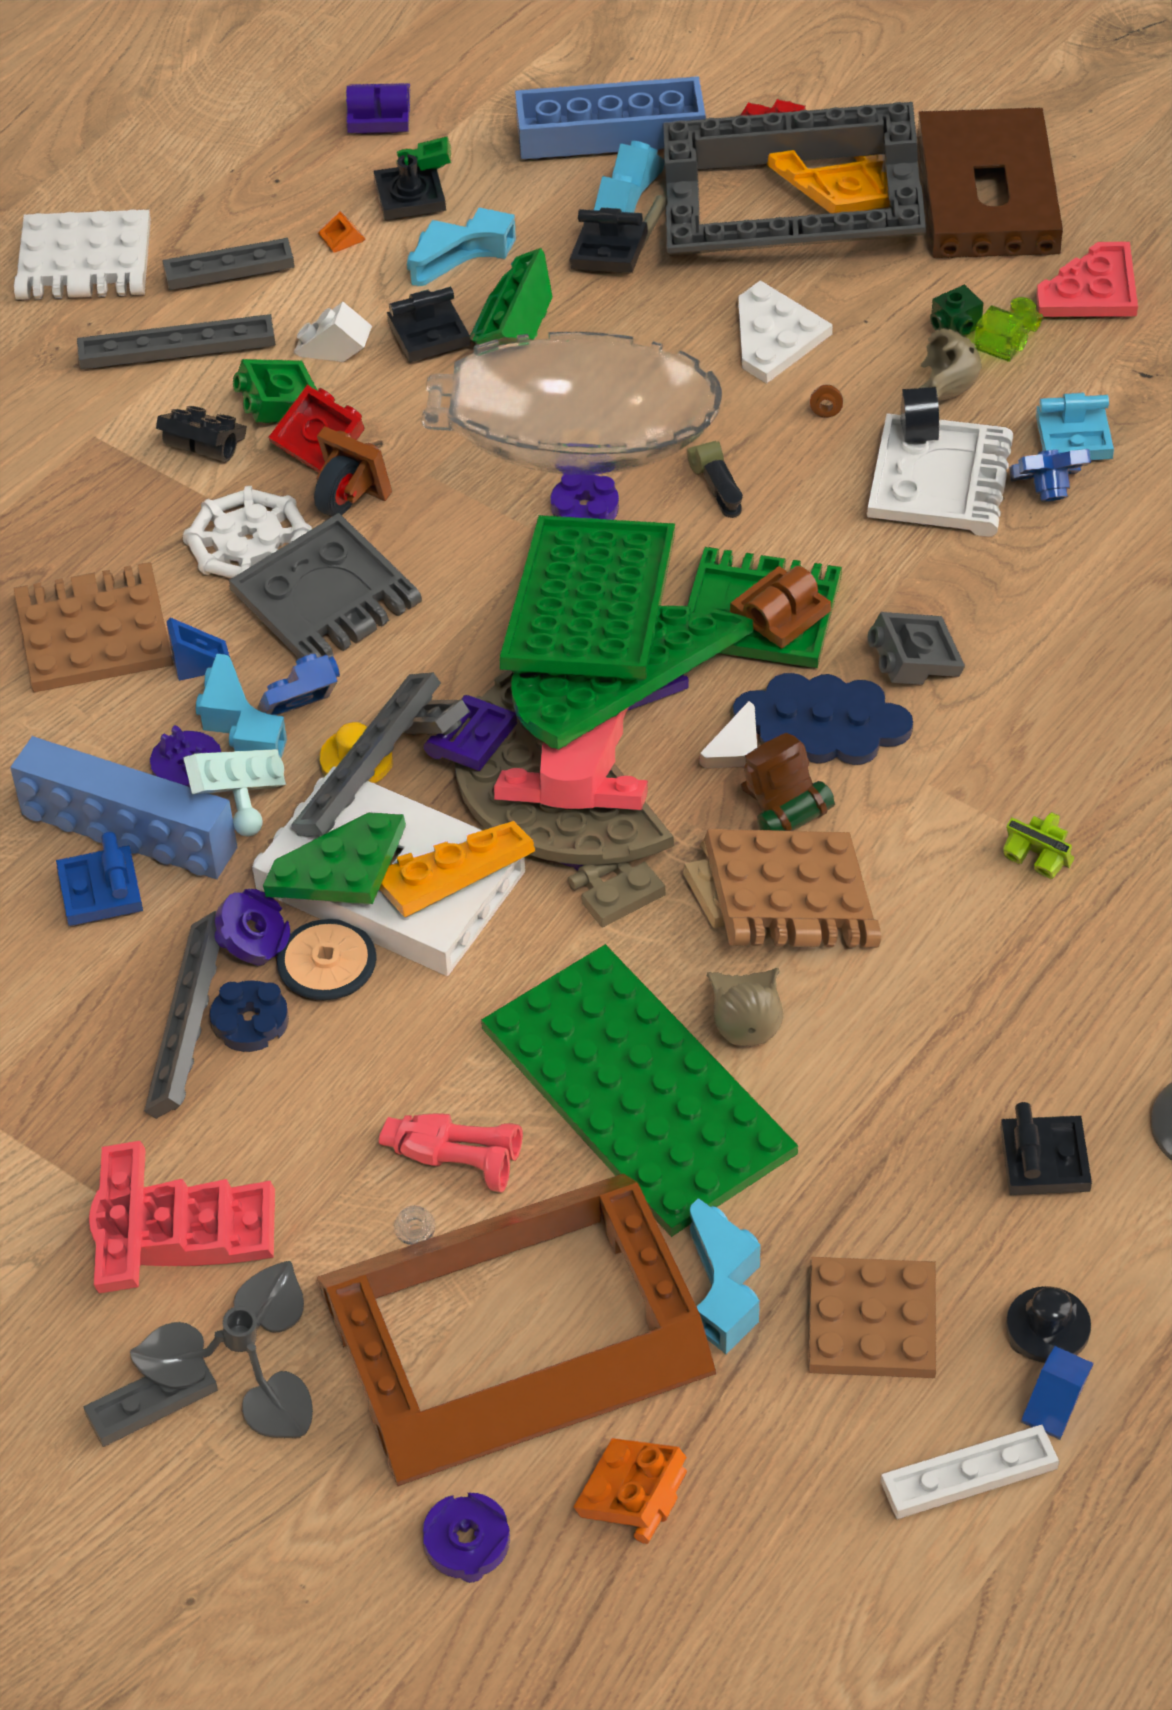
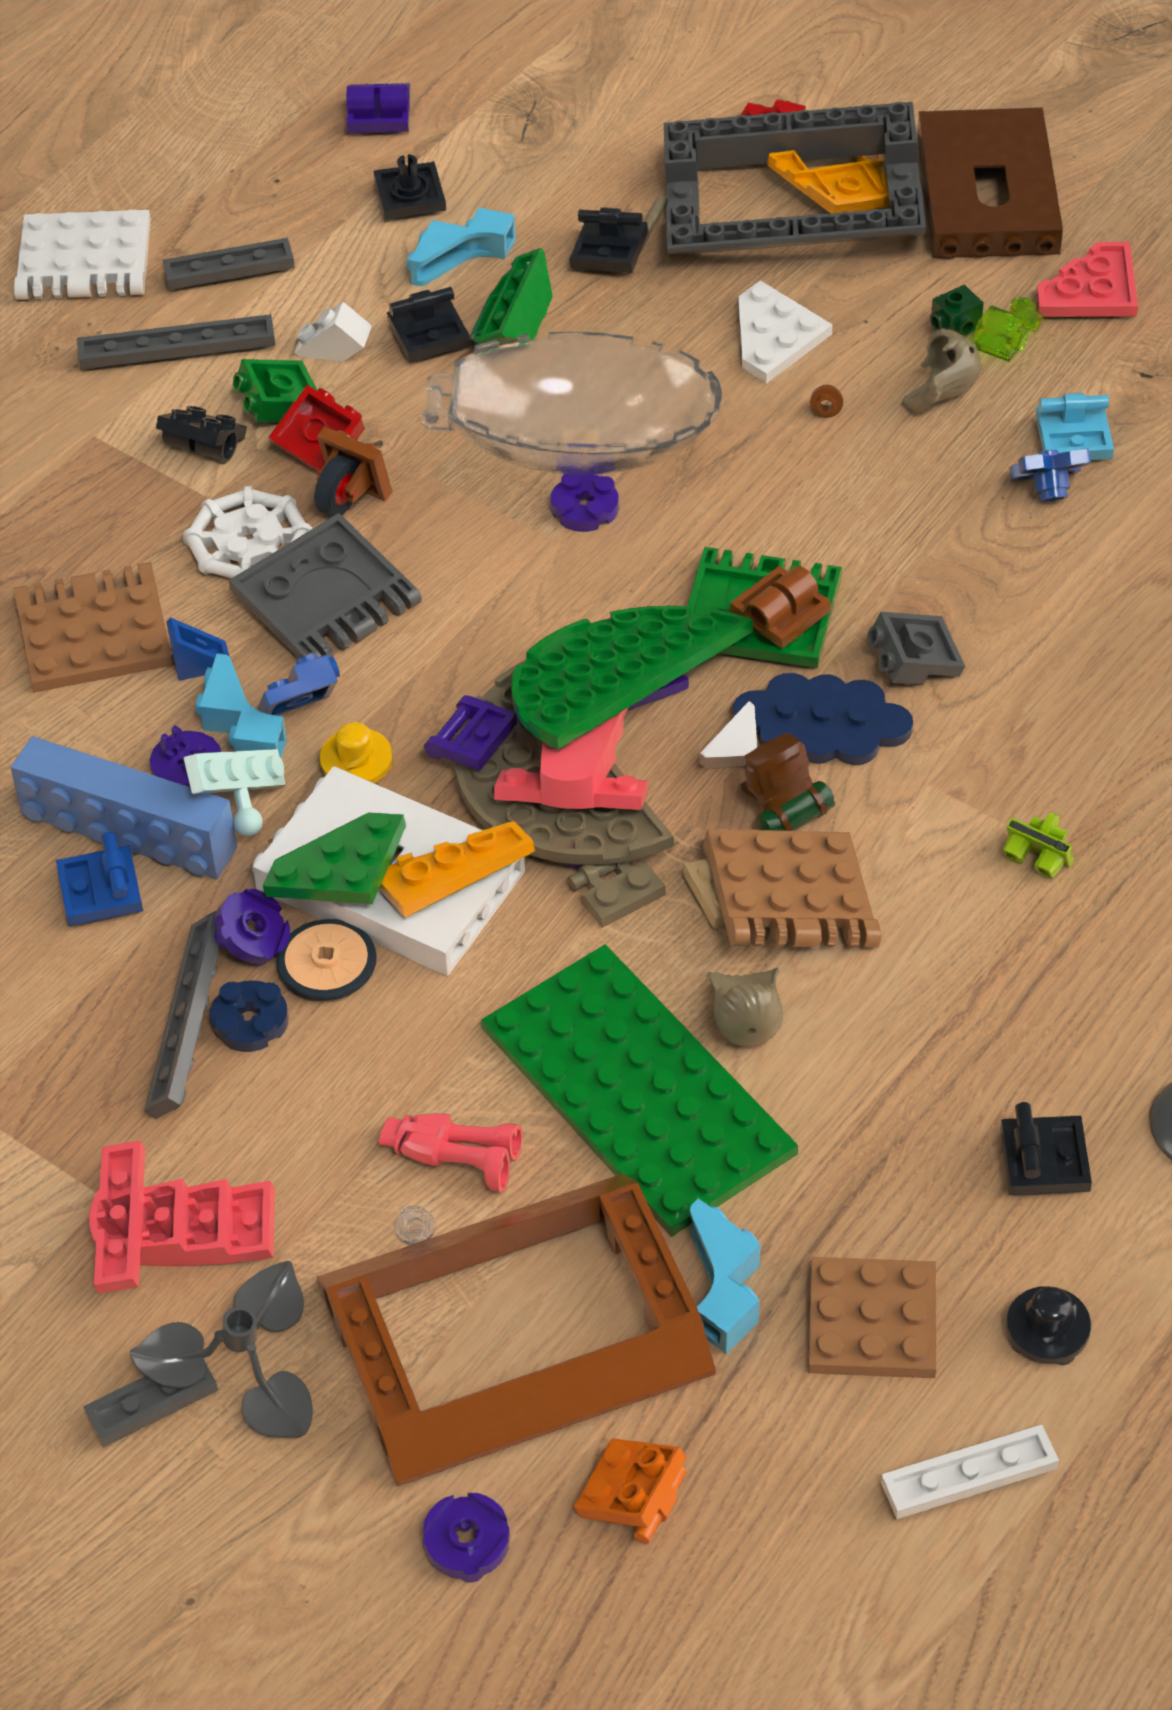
(341, 233): orange slope -> none
(366, 754): dark grey plate -> none
(430, 154): green plate -> none
(439, 717): dark grey plate -> none
(589, 598): green plate -> none
(603, 115): medium blue brick -> none
(633, 172): medium azure arch -> none
(709, 460): black piece -> none
(920, 414): black brick -> none
(942, 480): white hinge -> none
(1057, 1391): blue slope -> none

